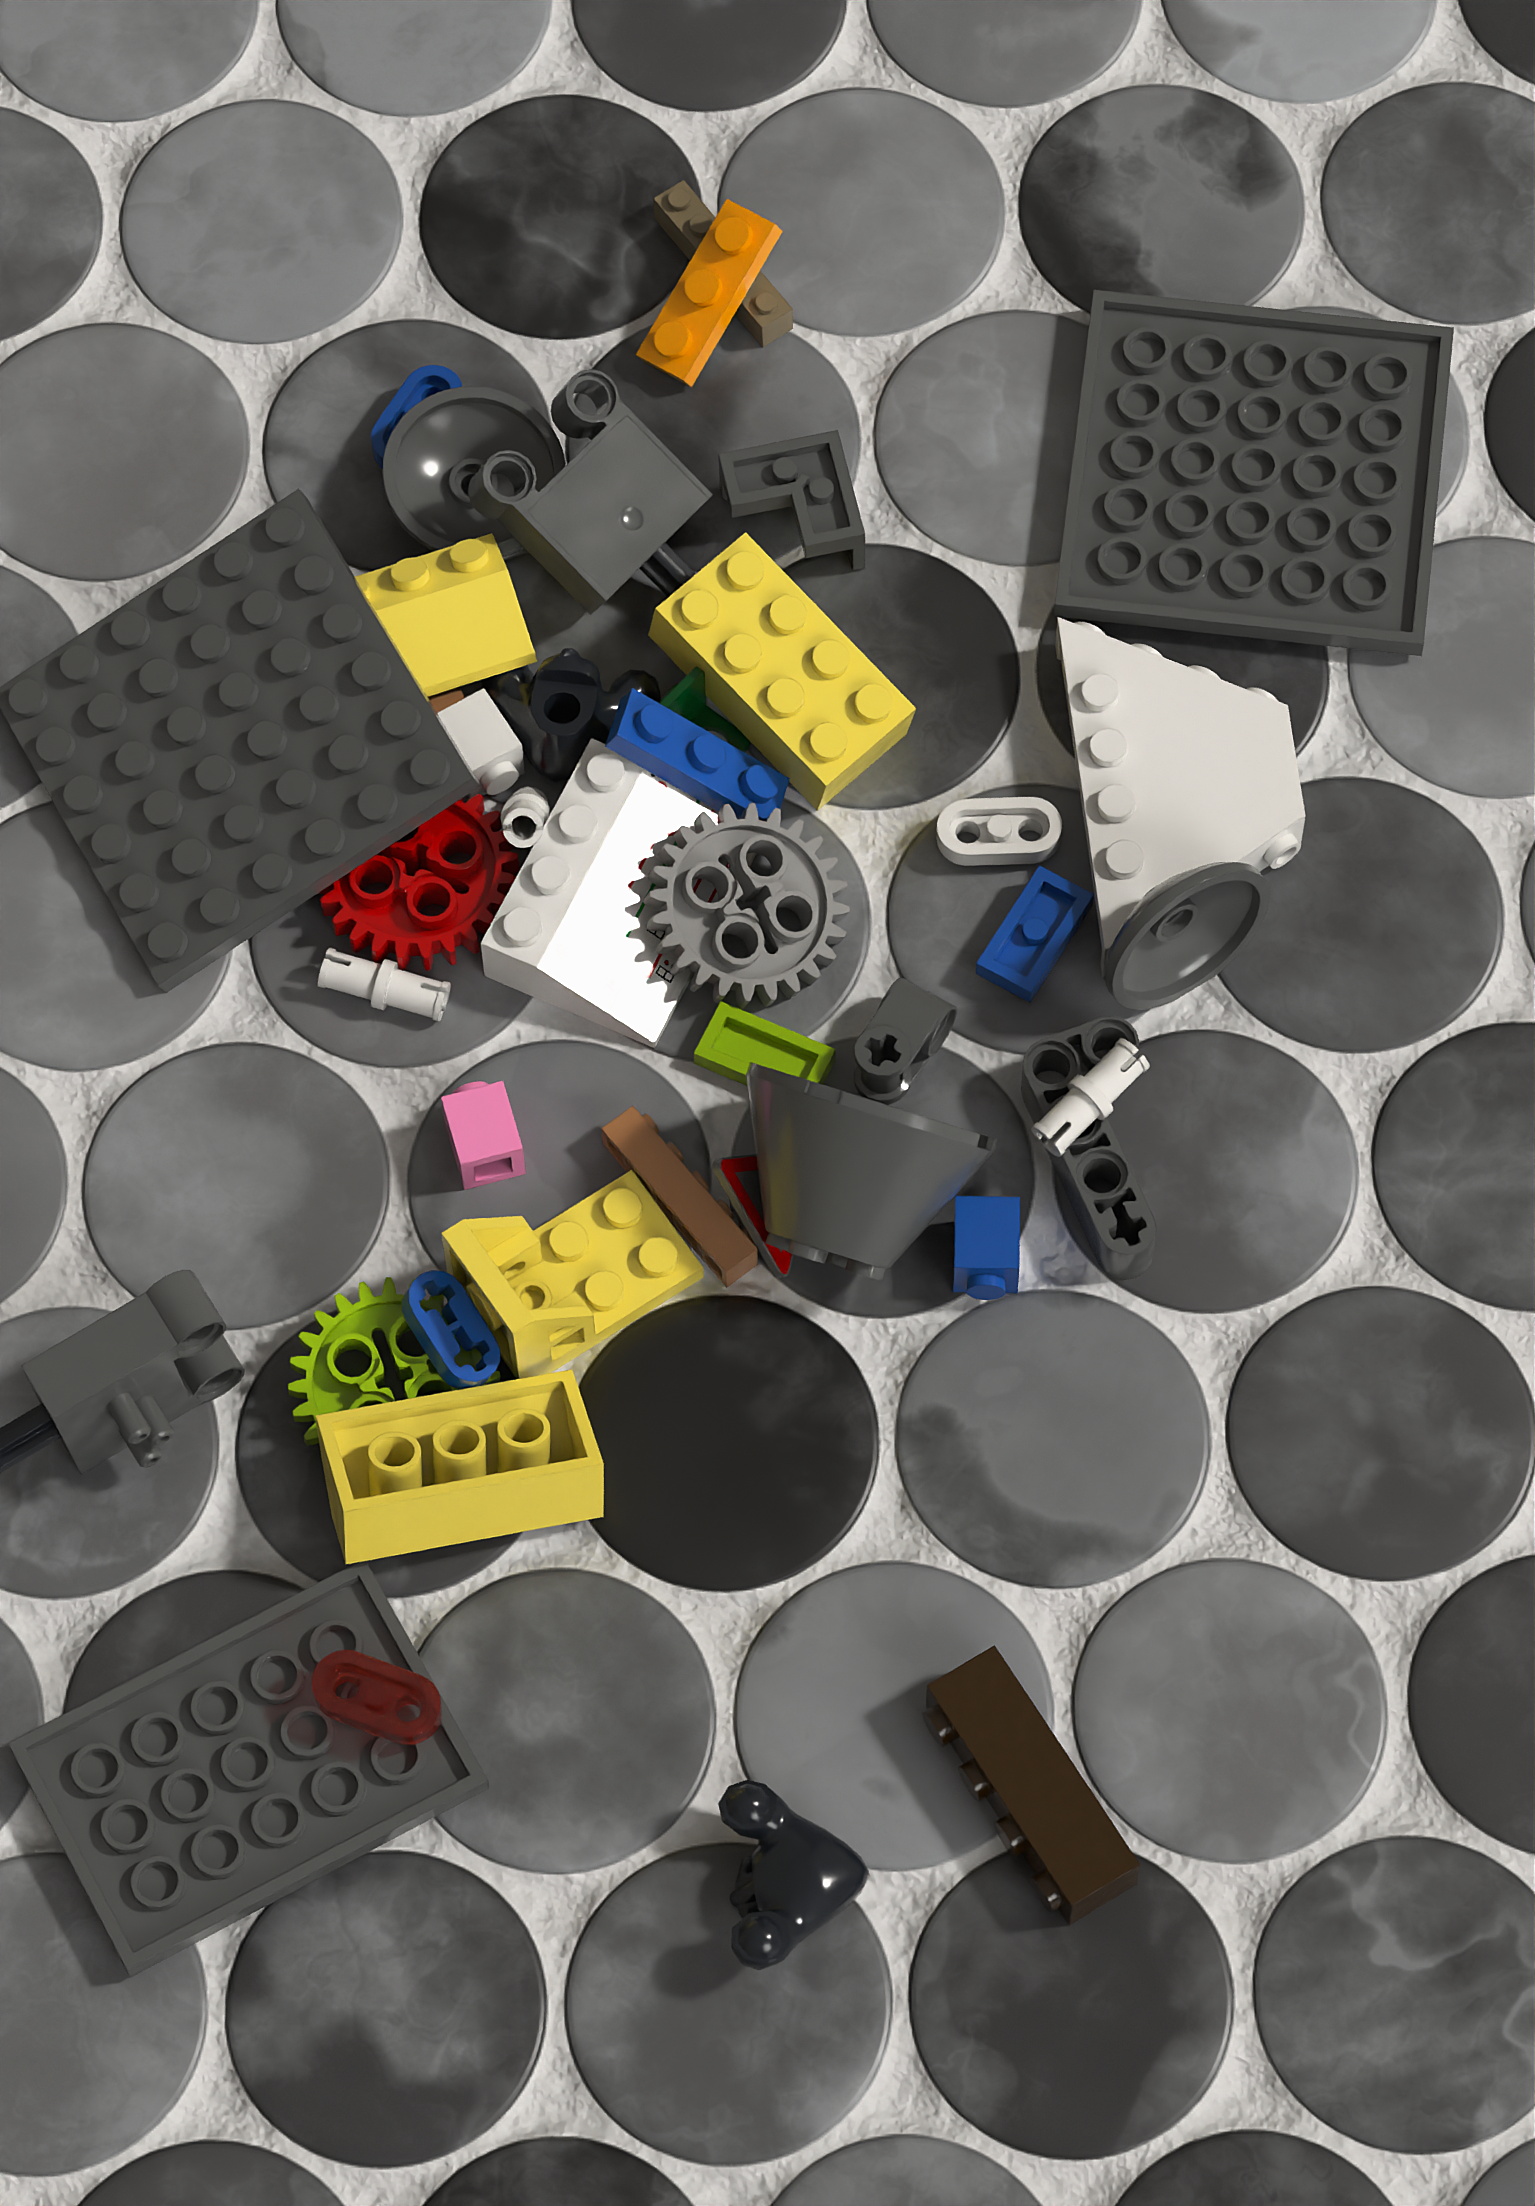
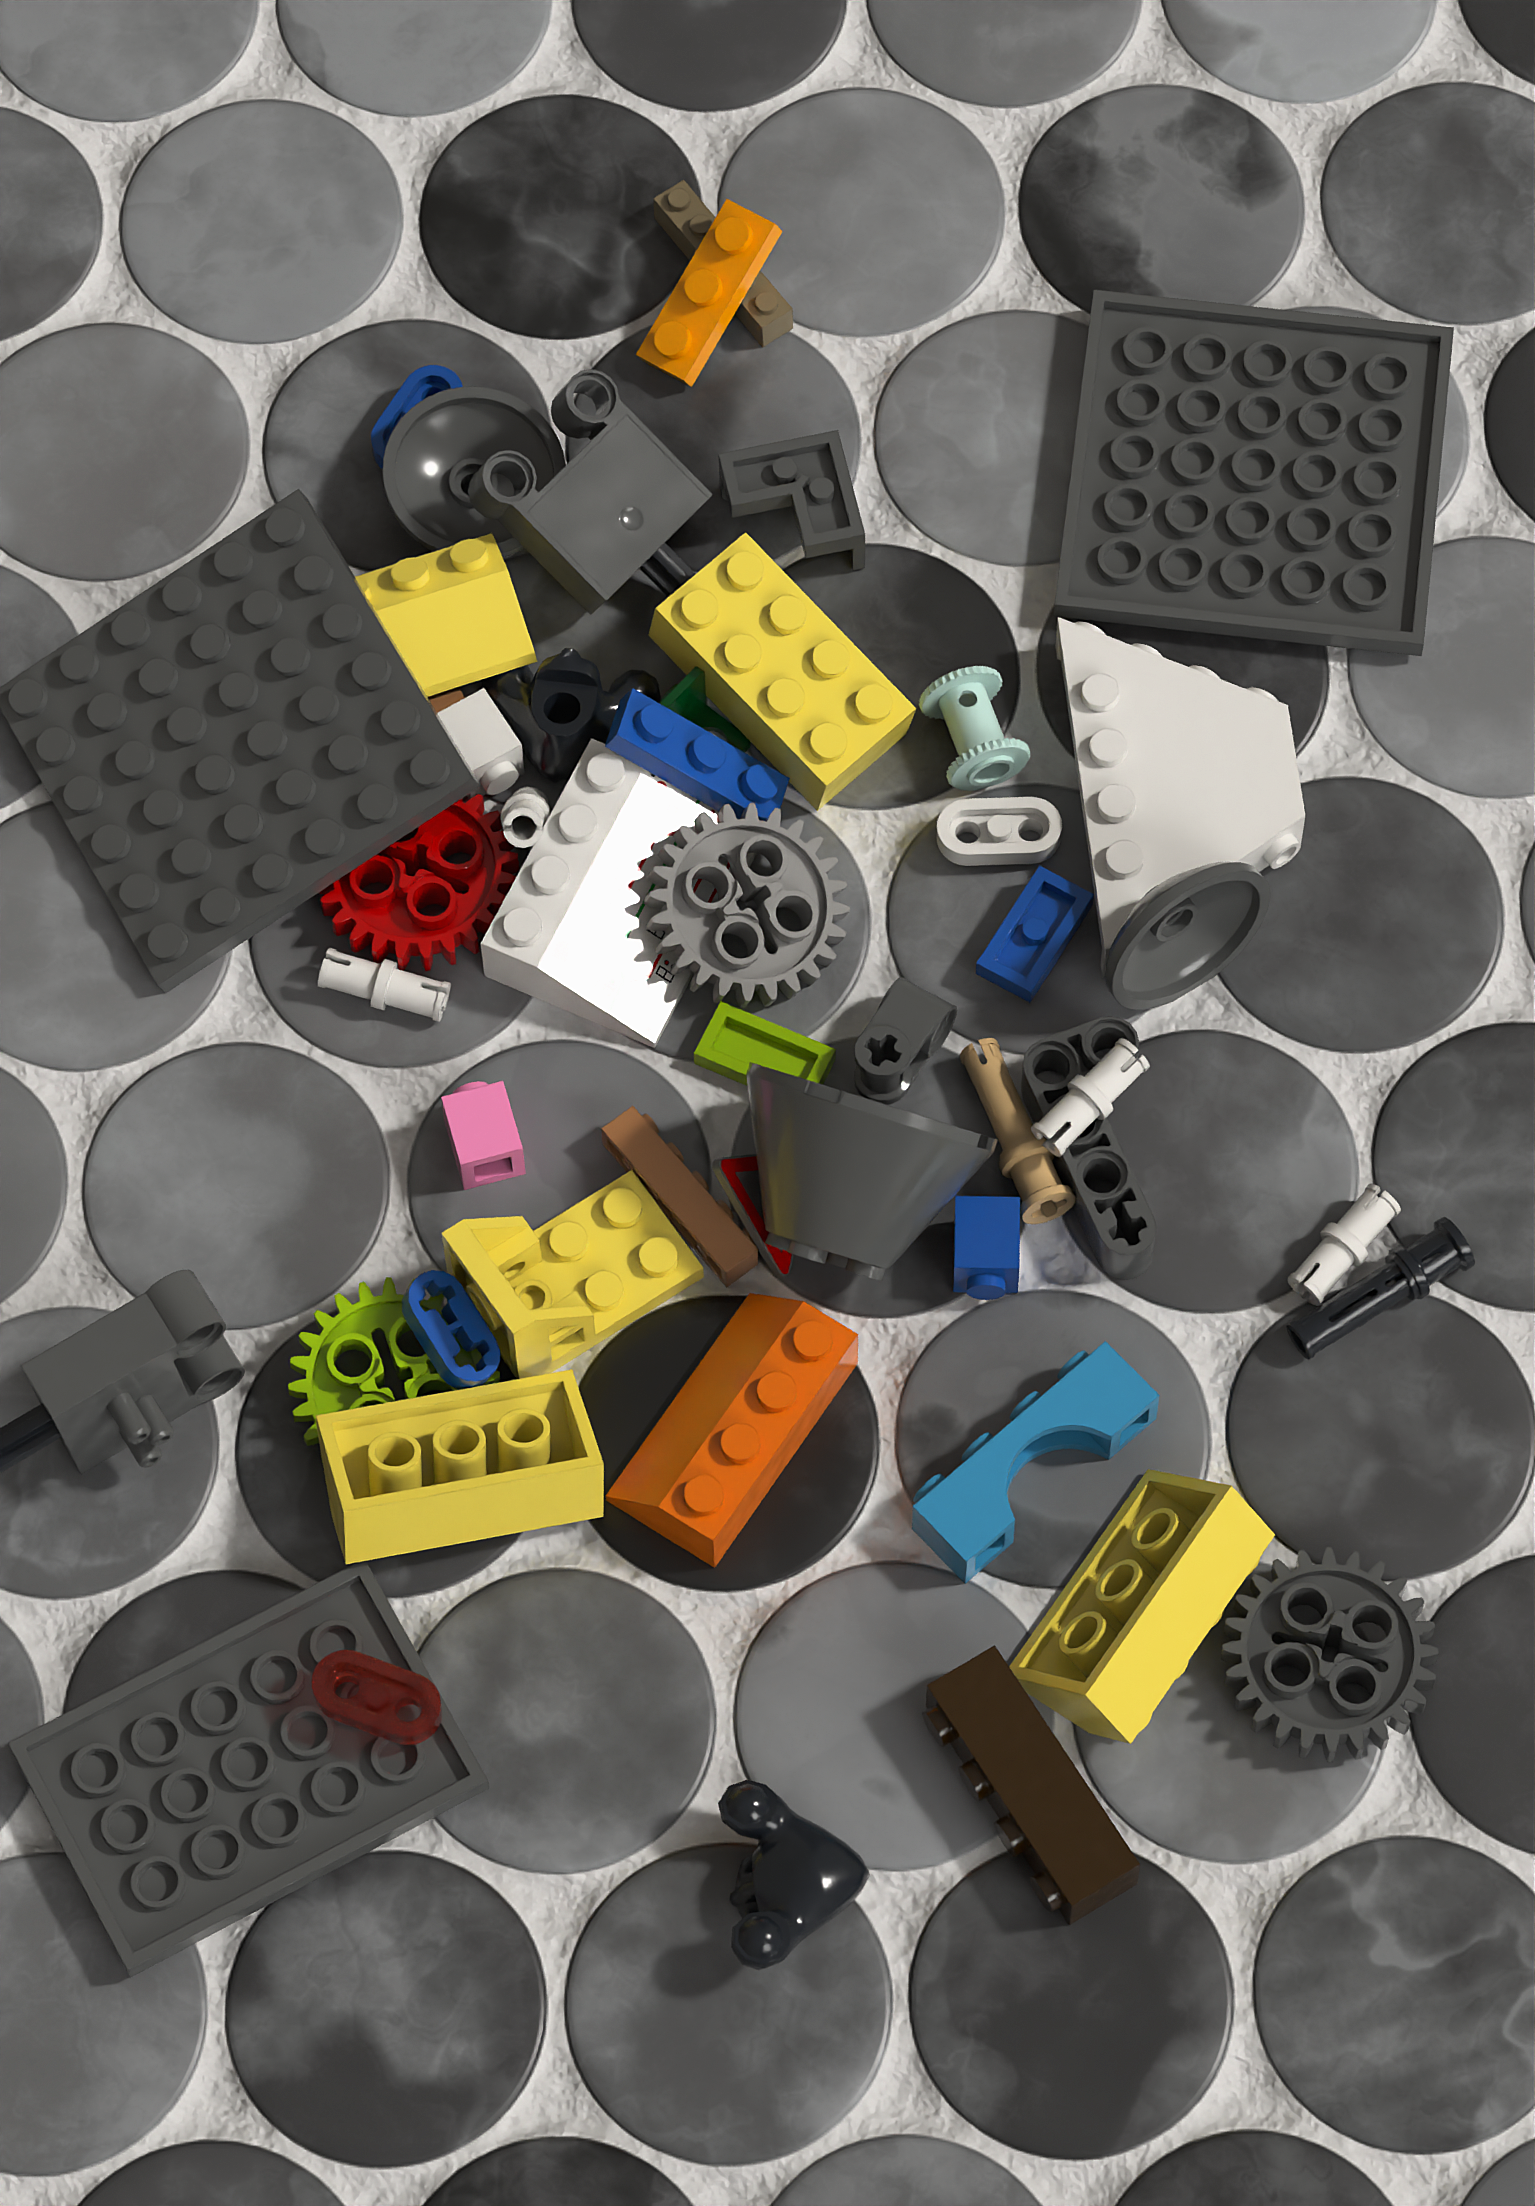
(736, 1424): none -> orange slope
(965, 705): none -> light aqua hose
(1023, 1155): none -> tan pin
(1091, 1408): none -> dark azure arch
(1142, 1603): none -> light yellow slope
(1314, 1708): none -> dark grey gear
(1344, 1244): none -> white pin
(1411, 1280): none -> black pin

